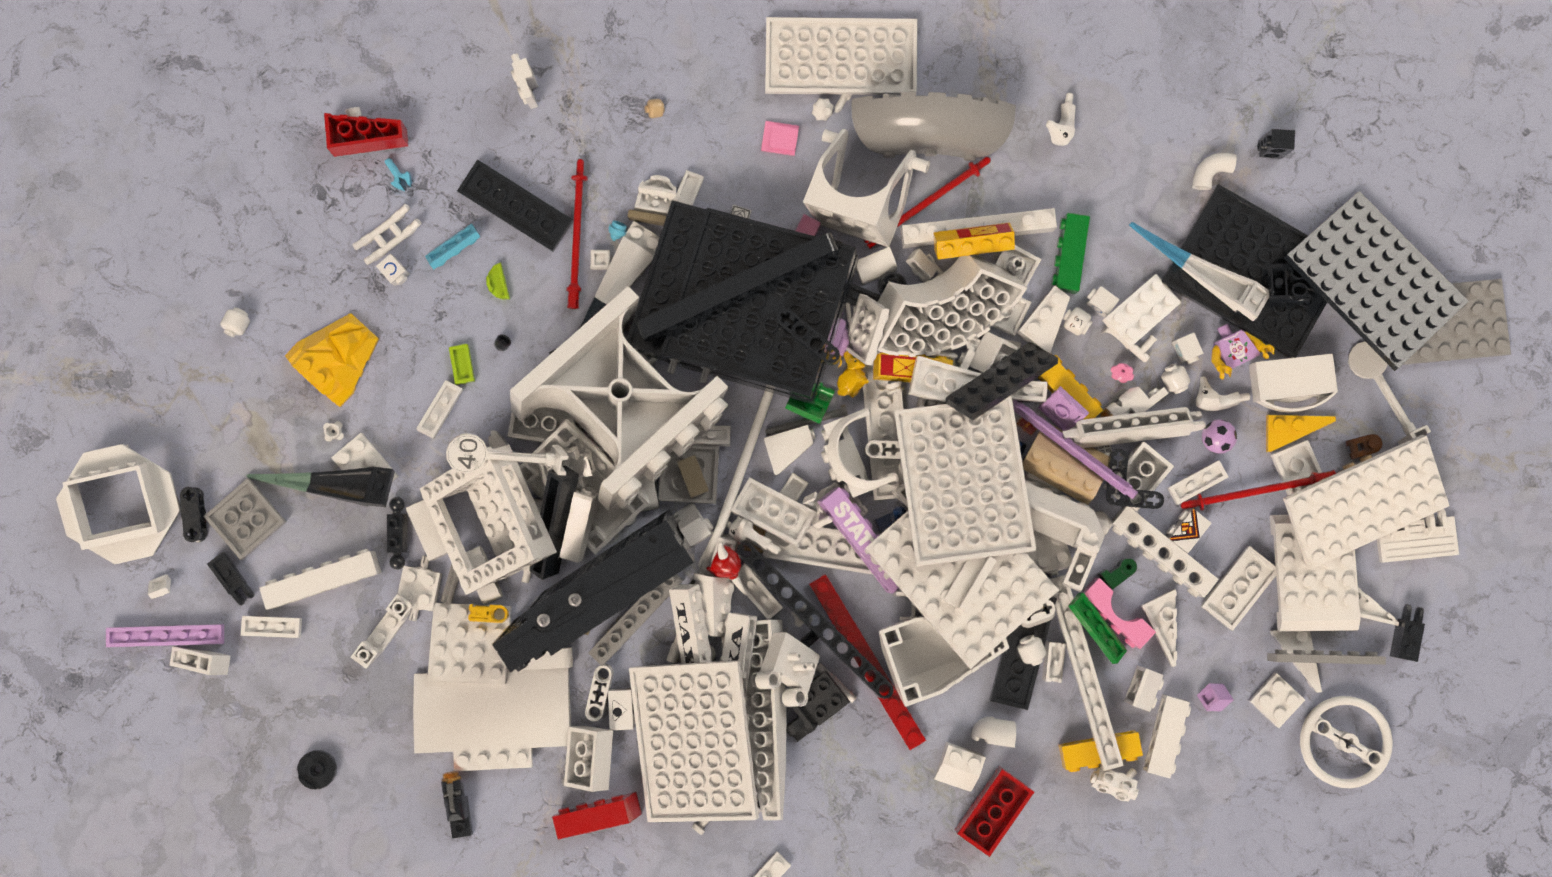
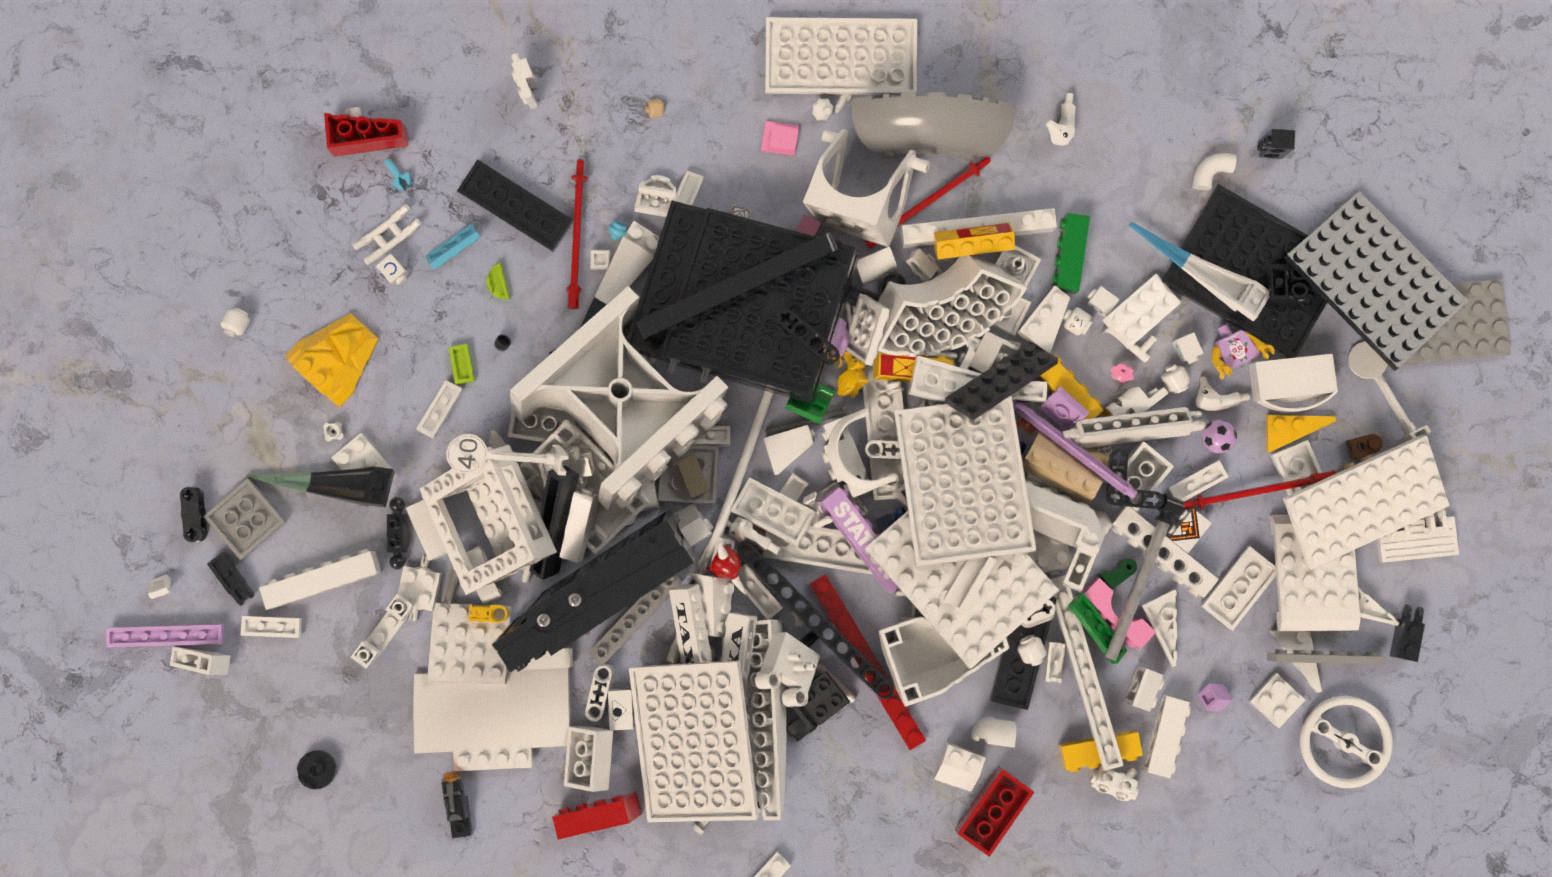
(127, 542): white hinge -> none
(645, 217): dark tan tile -> none
(1171, 509): none -> flat silver piece

